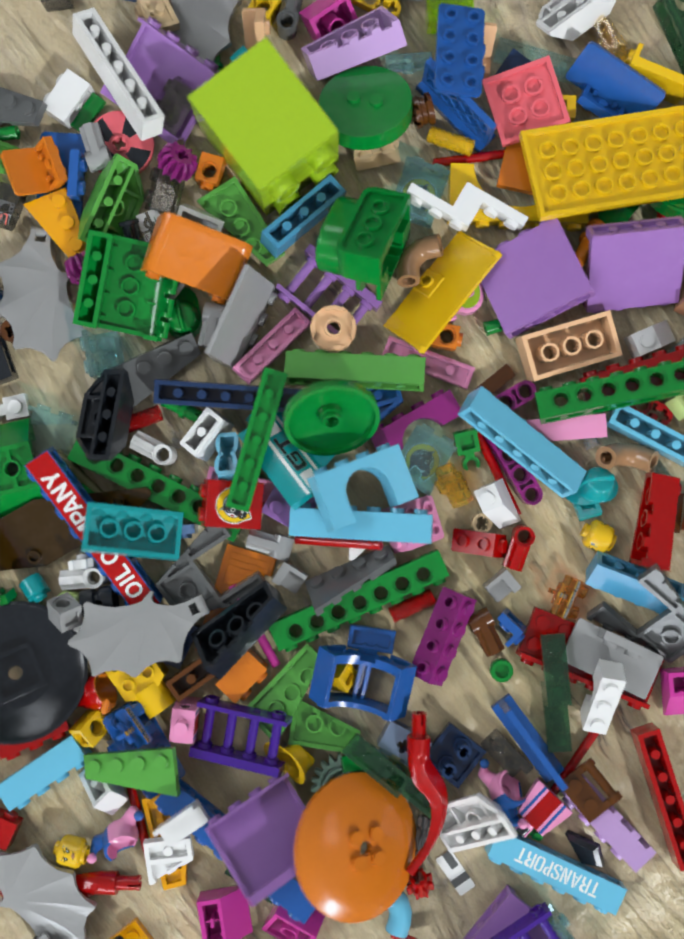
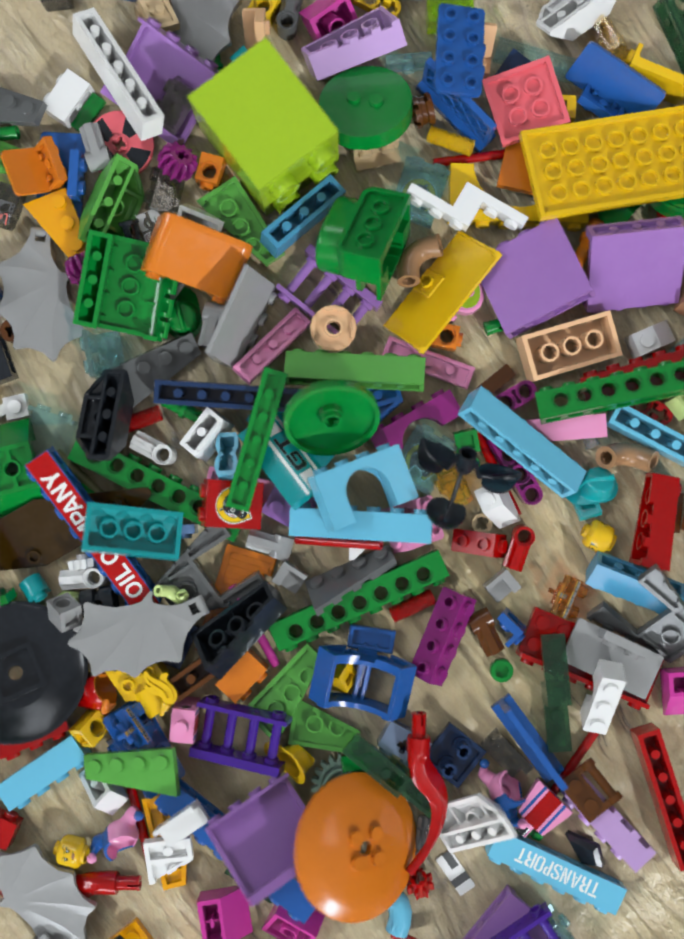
(162, 688): none -> yellow piece
(171, 592): none -> yellowish green arm
(435, 458): none -> black plant

